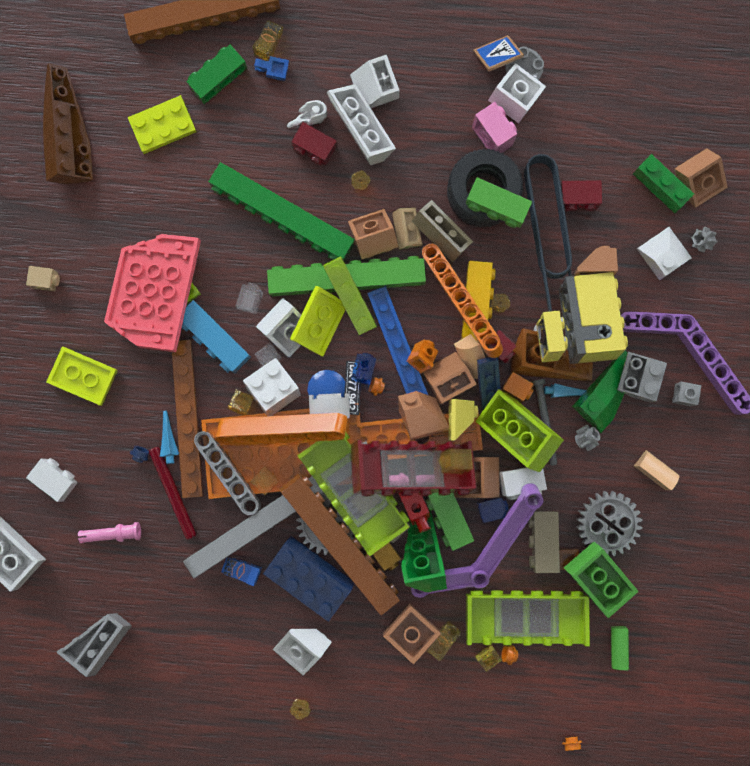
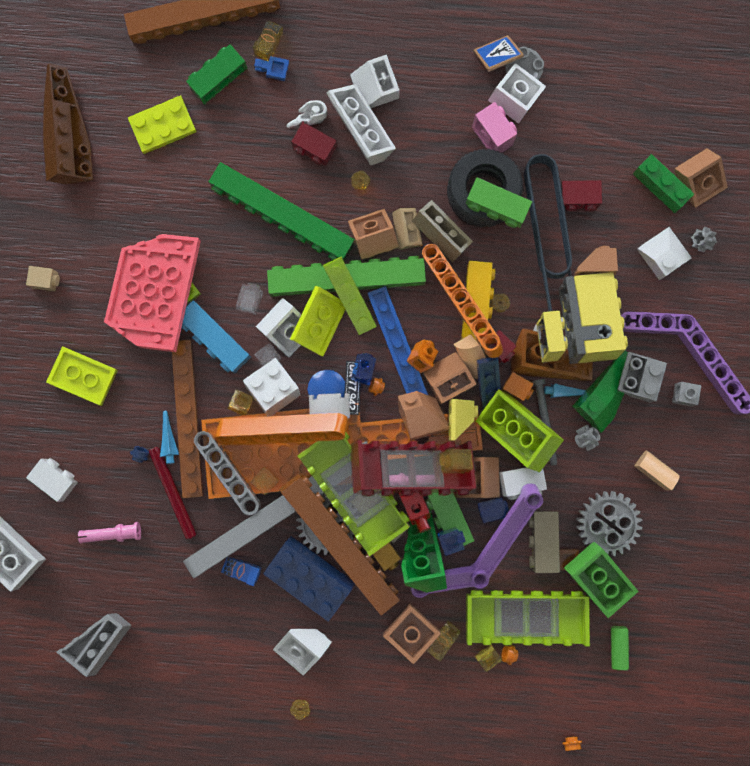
(451, 541): none -> clear blue brick

